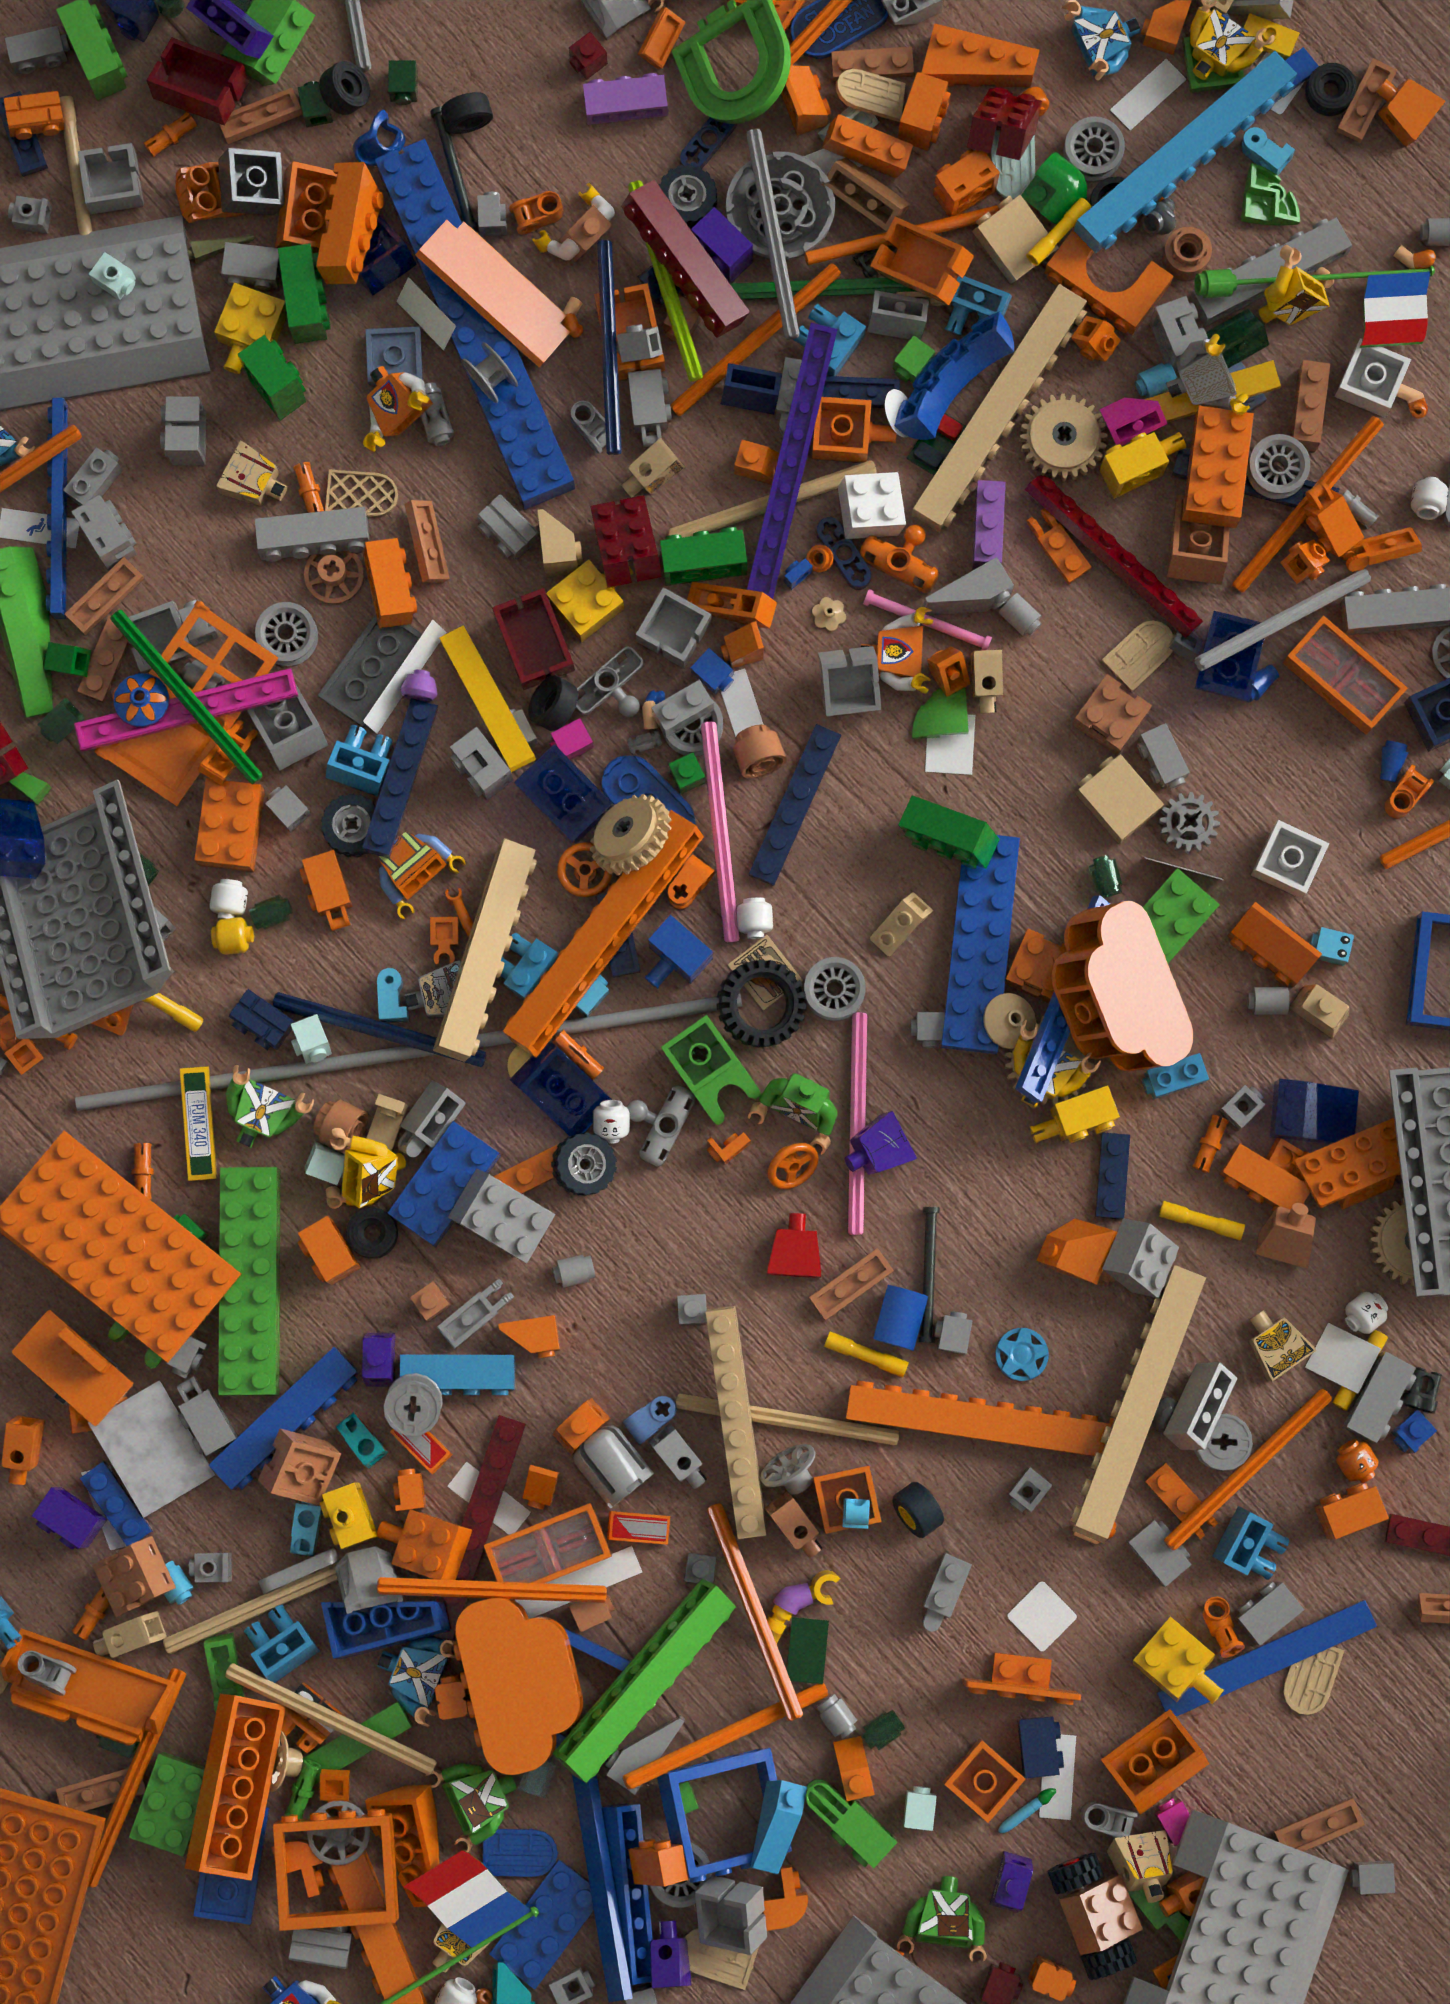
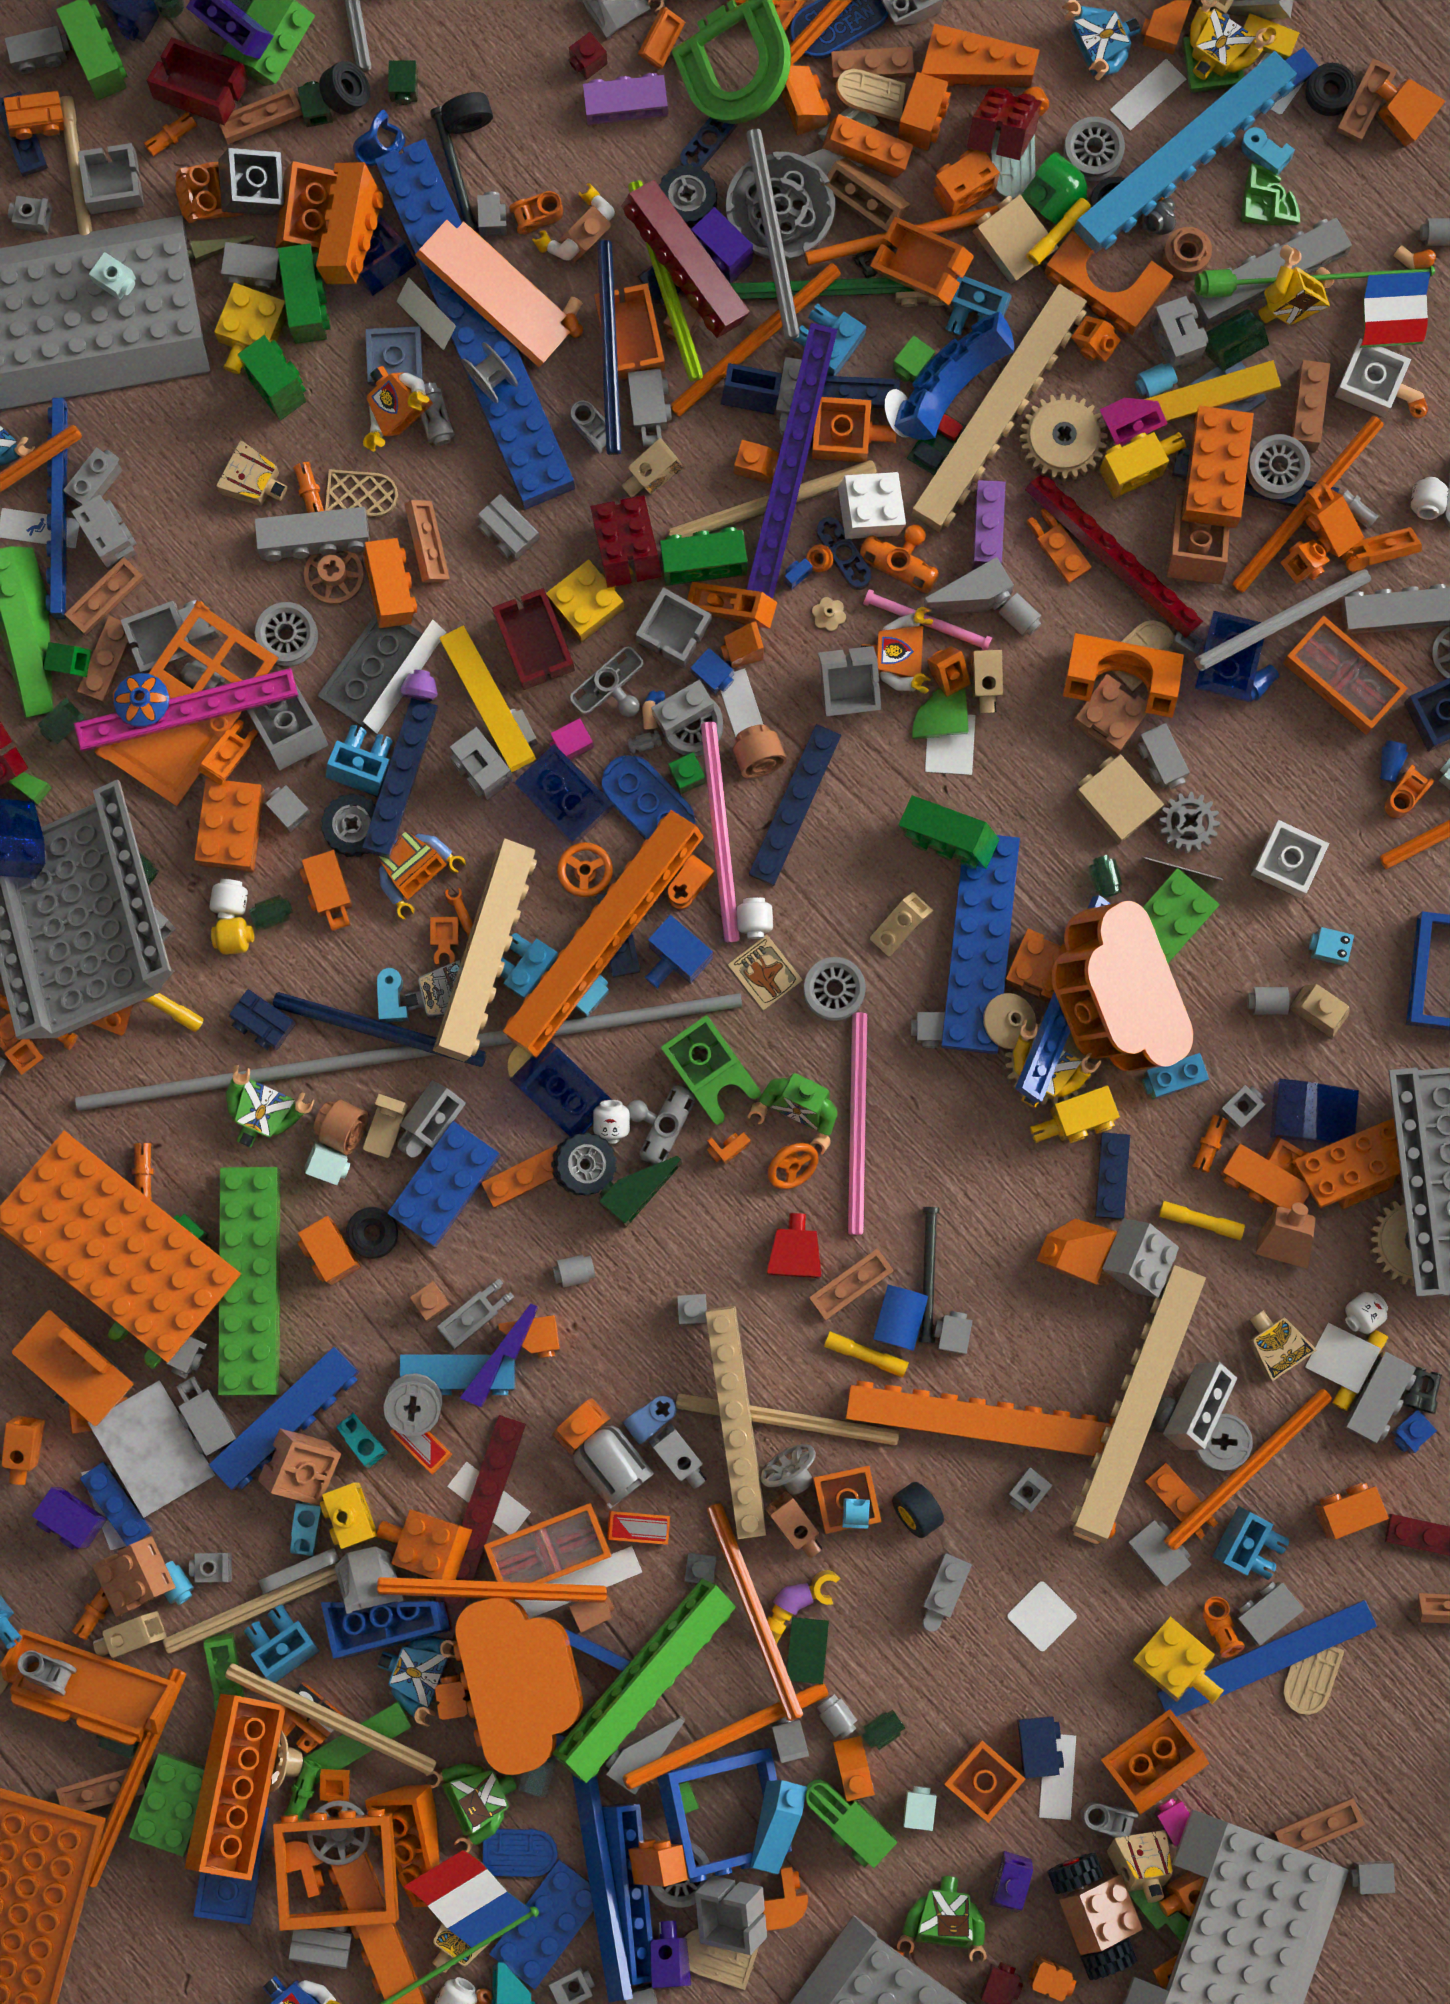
(184, 431): light grey piece -> none
(186, 697): green axle -> none
(198, 1123): tile -> none
(310, 1040): light aqua brick -> none
(367, 1171): yellow torso -> none
(378, 1359): dark purple torso -> none
(409, 1490): orange brick -> none
(501, 1215): light grey brick -> none
(510, 1346): none -> dark purple slope
(540, 1486): orange slope -> none
(553, 703): black tyre -> none
(559, 547): tan slope -> none
(591, 1067): orange pin -> none
(630, 834): tan gear -> none
(634, 1191): none -> dark green slope
(639, 343): light grey brick -> none
(790, 1740): none -> light grey slope
(793, 997): black tyre -> none
(880, 1146): dark purple torso -> none
(897, 315): light grey brick -> none
(1021, 1675): orange bracket -> none
(1022, 1354): dark azure wheel -> none
(1042, 1799): medium azure piece -> none
(1155, 667): none -> orange arch
(1207, 377): light grey torso -> none
(1273, 945): orange slope -> none
(1357, 1461): orange head -> none

